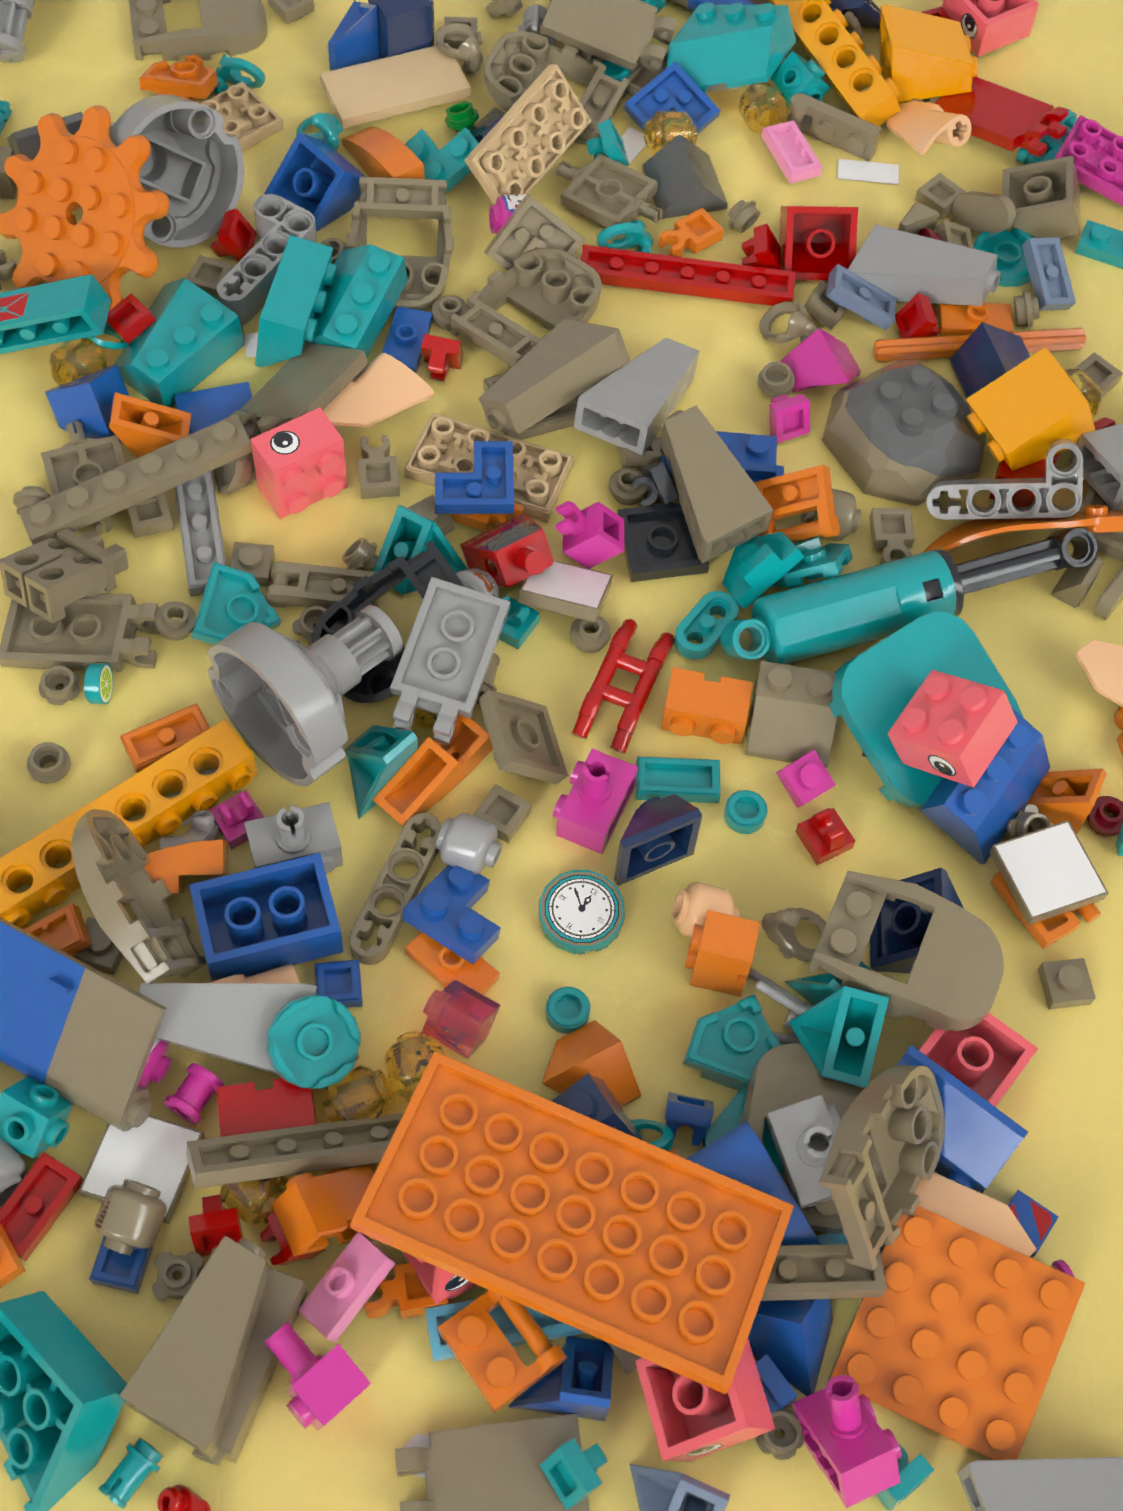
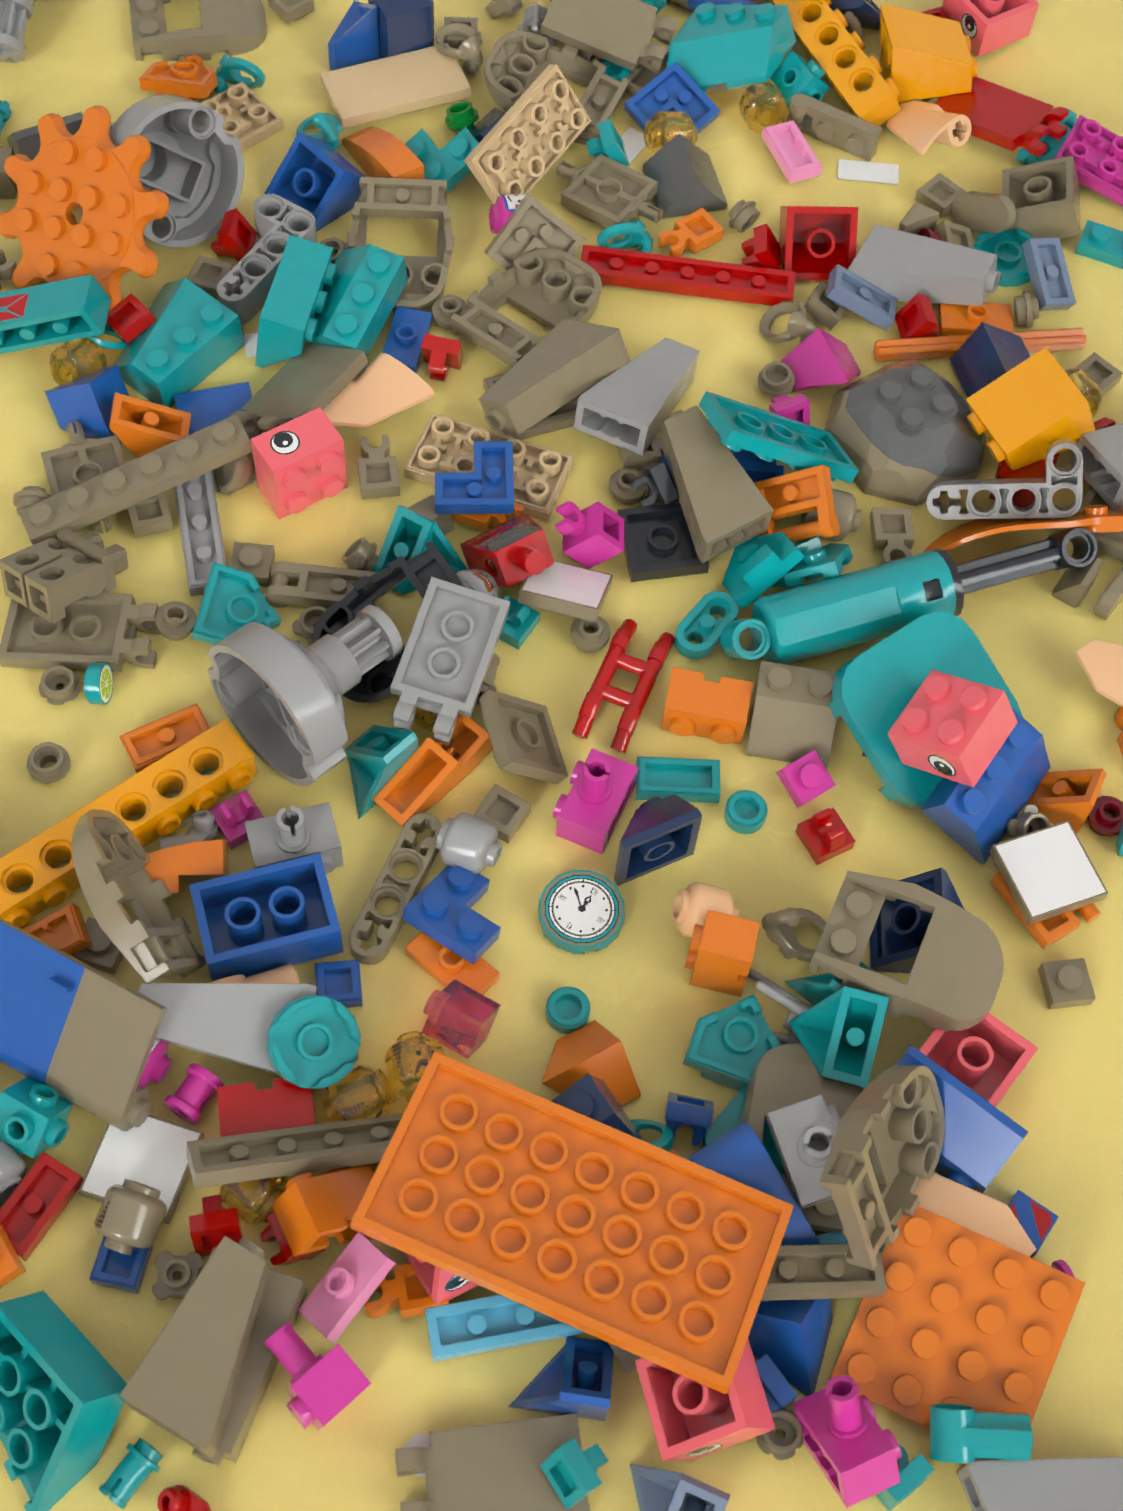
(489, 1355): orange plate -> none
(776, 437): none -> teal plate
(964, 1434): none -> teal piece

